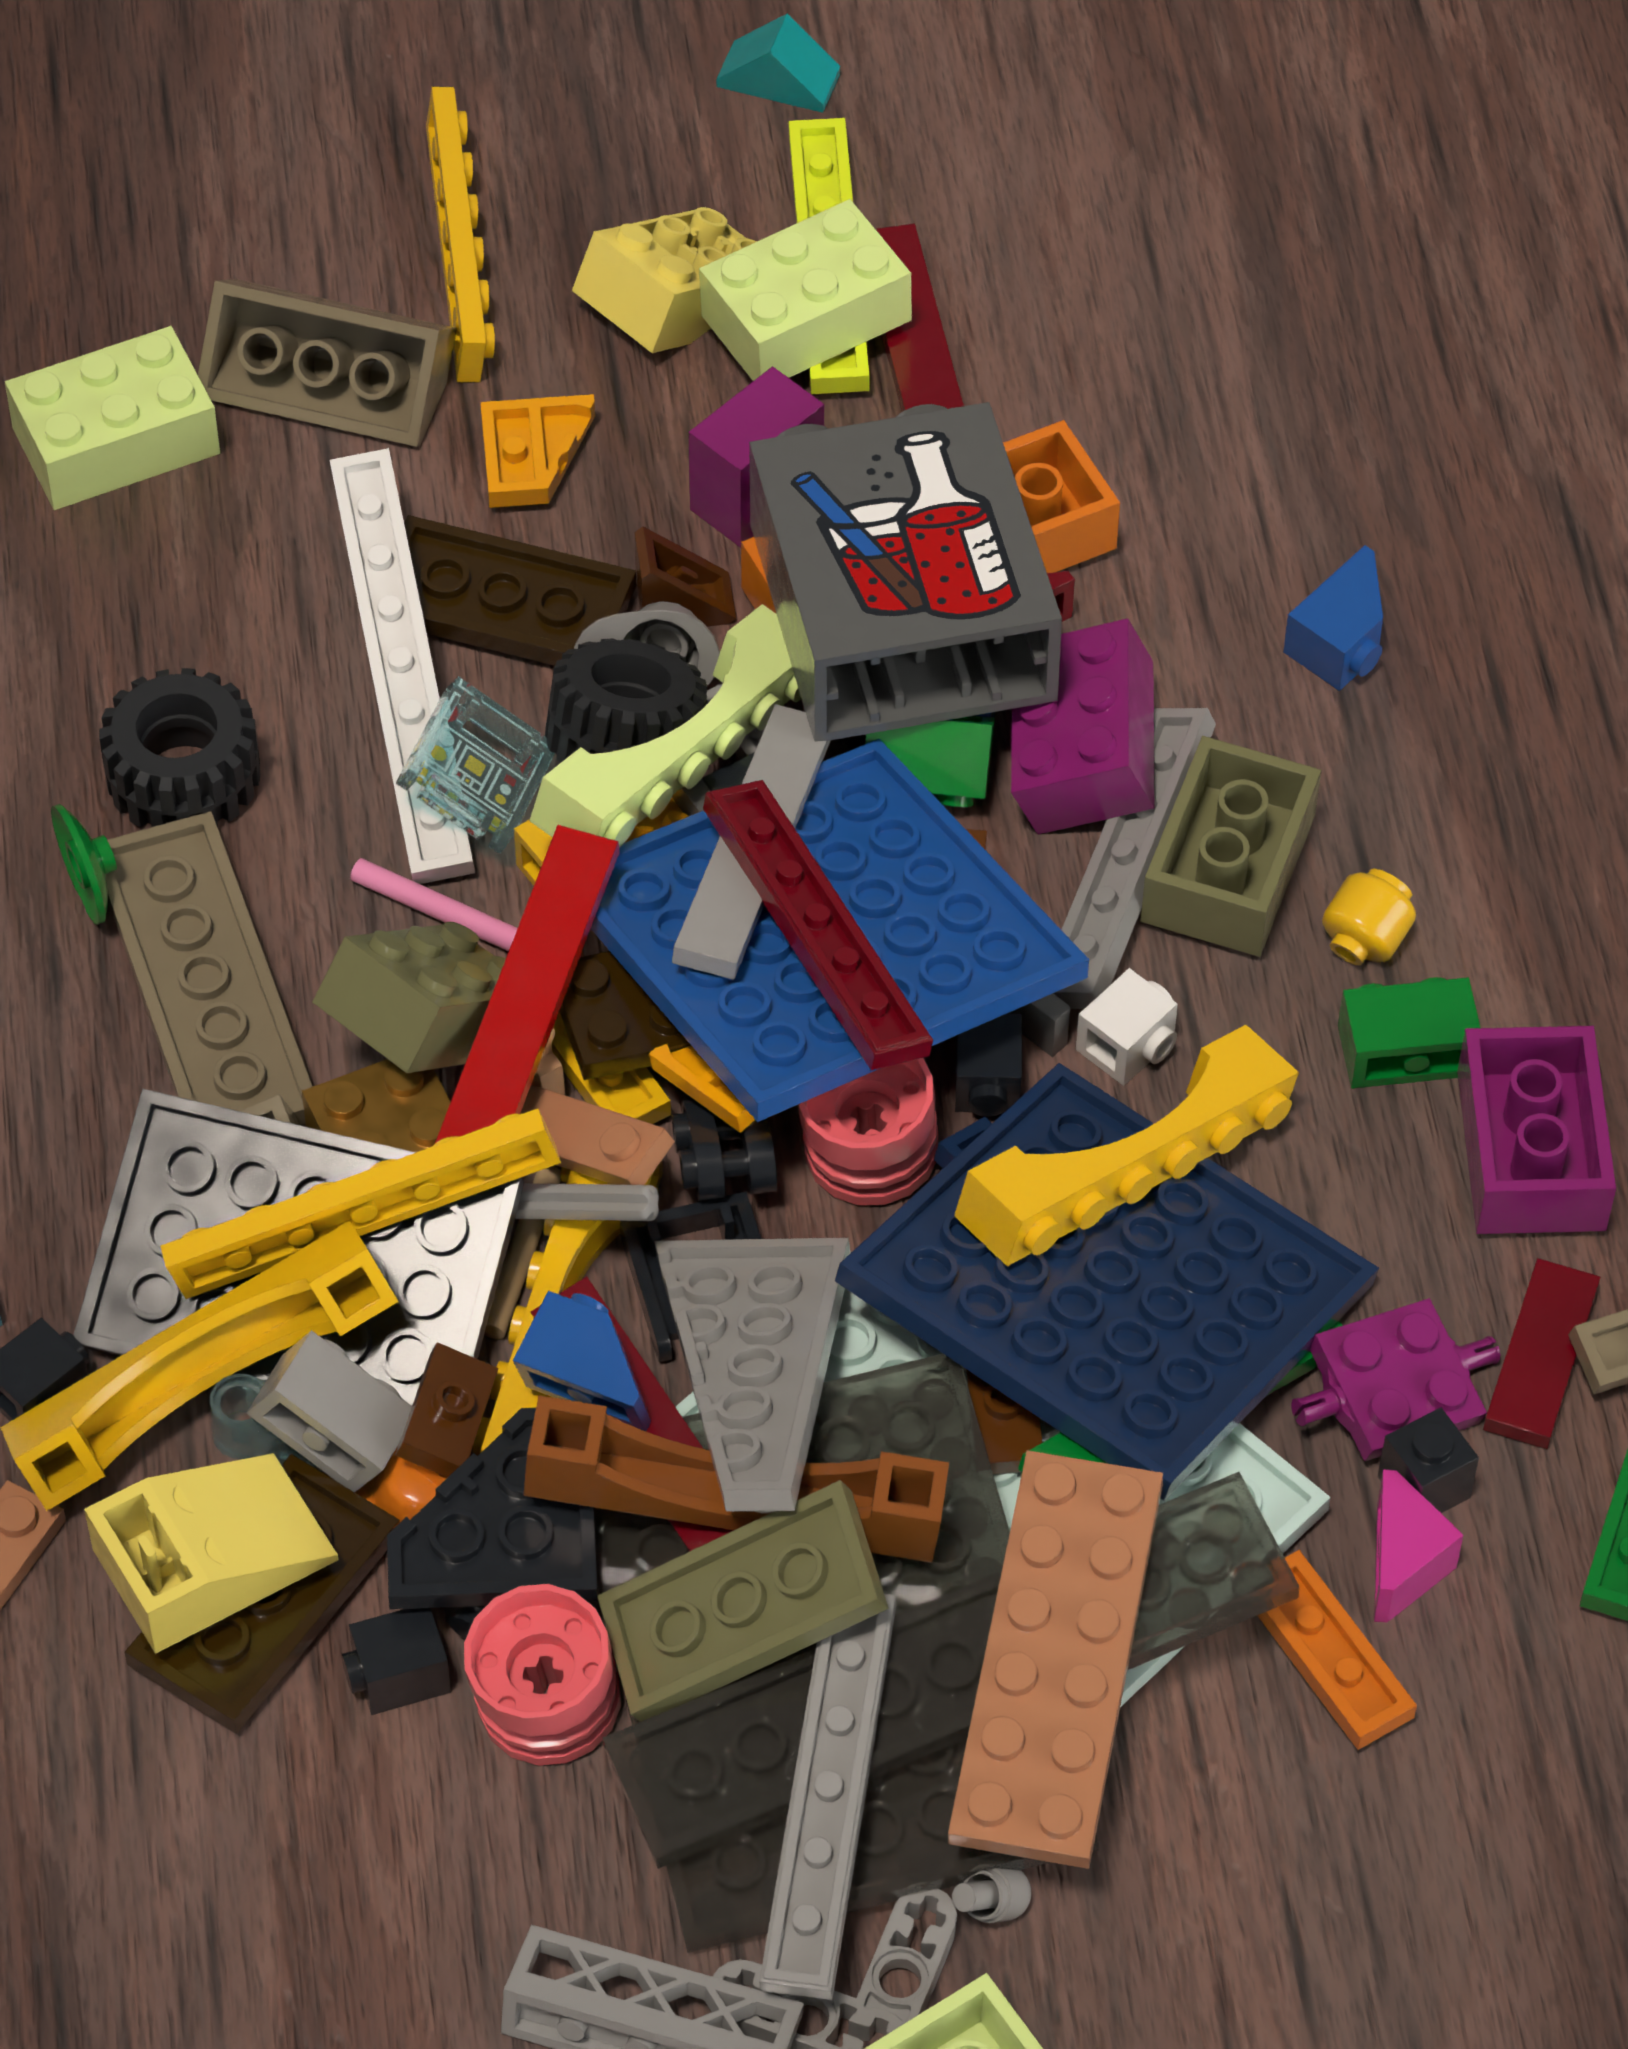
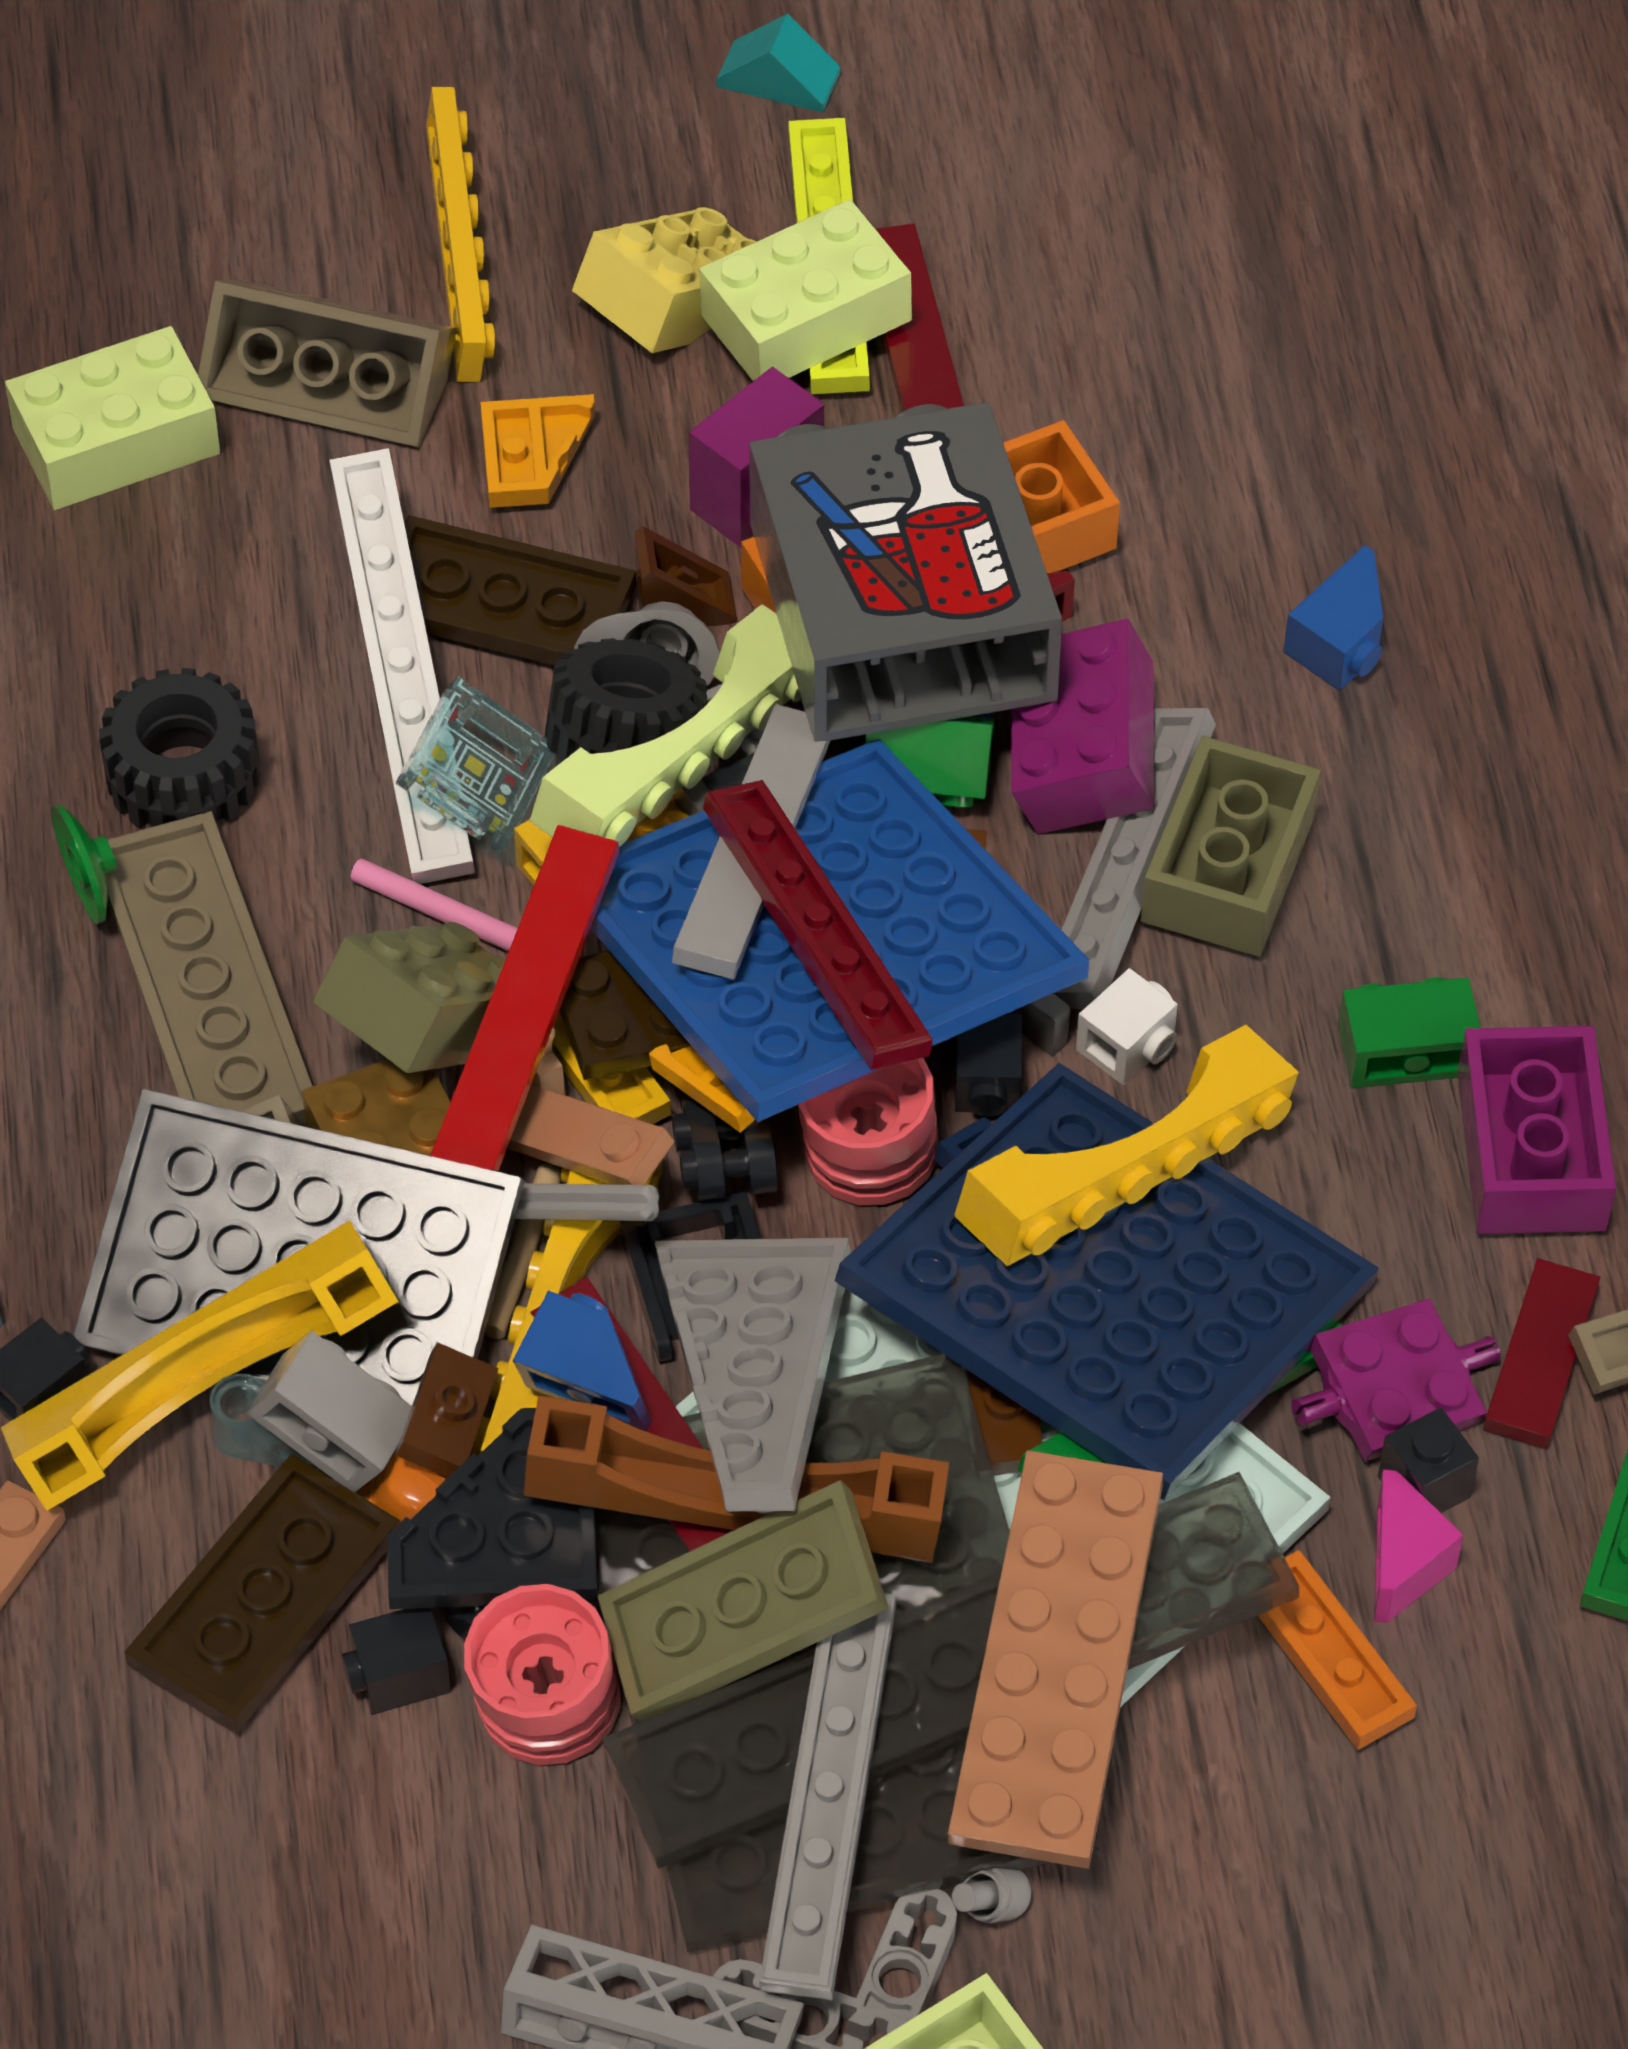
(205, 1544): light yellow slope -> none
(370, 1200): yellow plate -> none
(1369, 917): yellow head -> none

